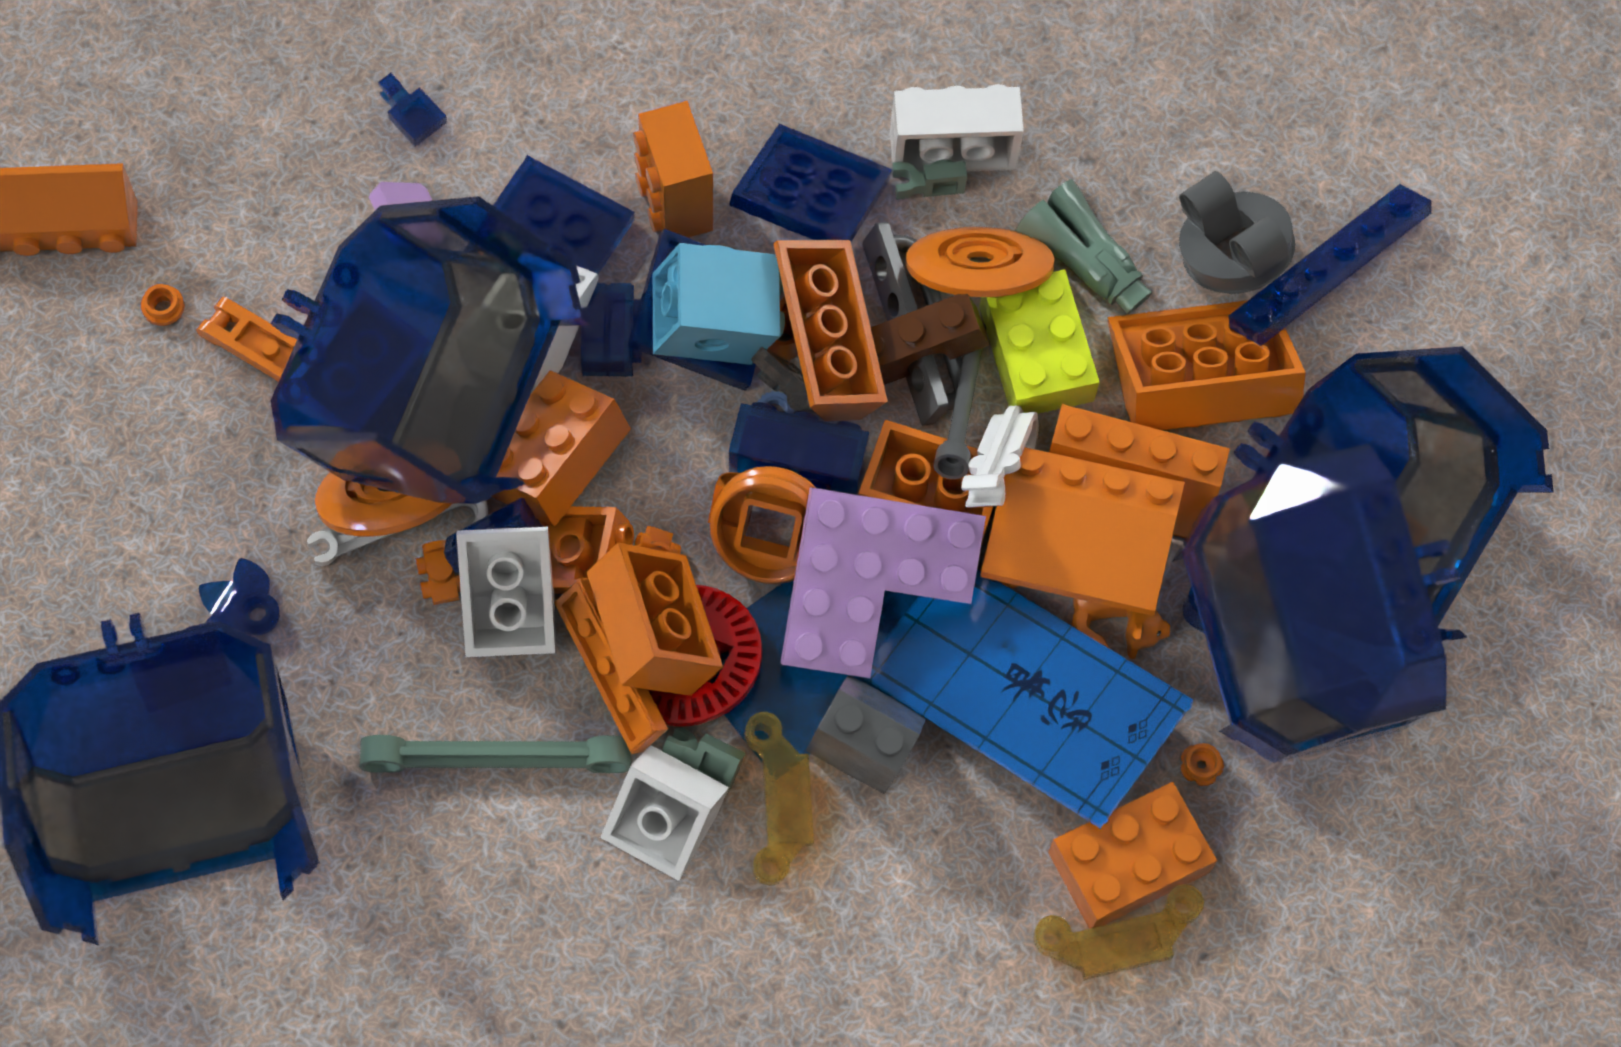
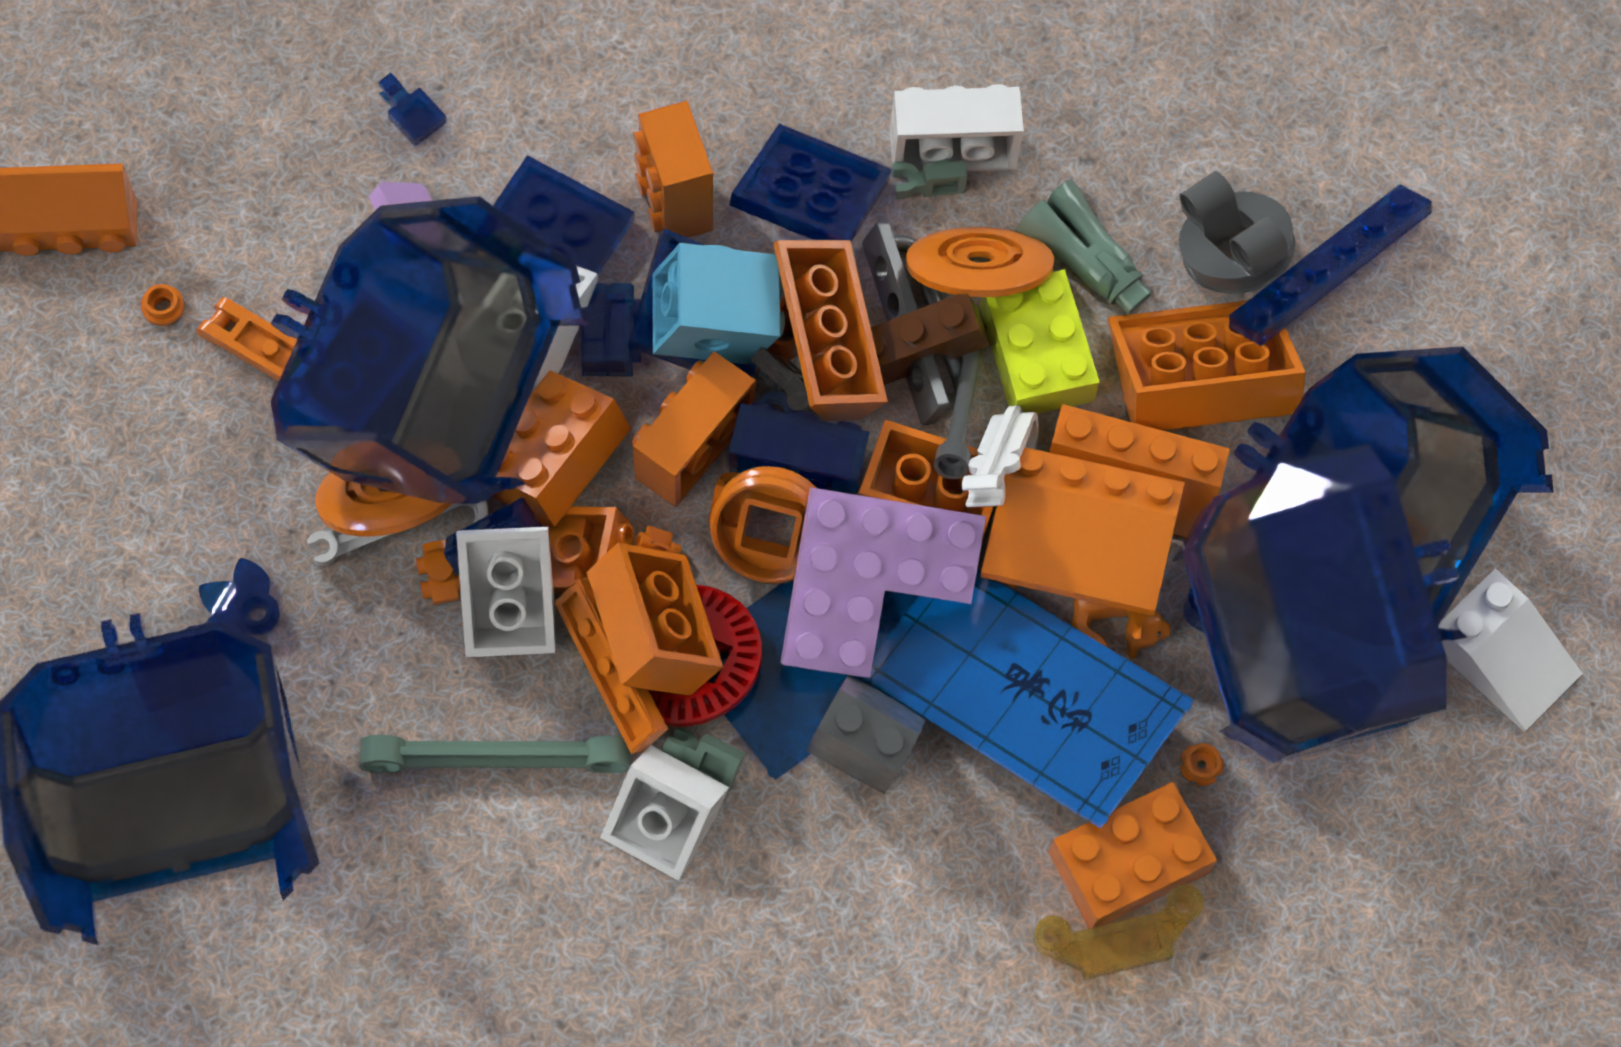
(691, 428): none -> orange brick
(785, 797): clear yellow plate -> none
(1508, 650): none -> white slope

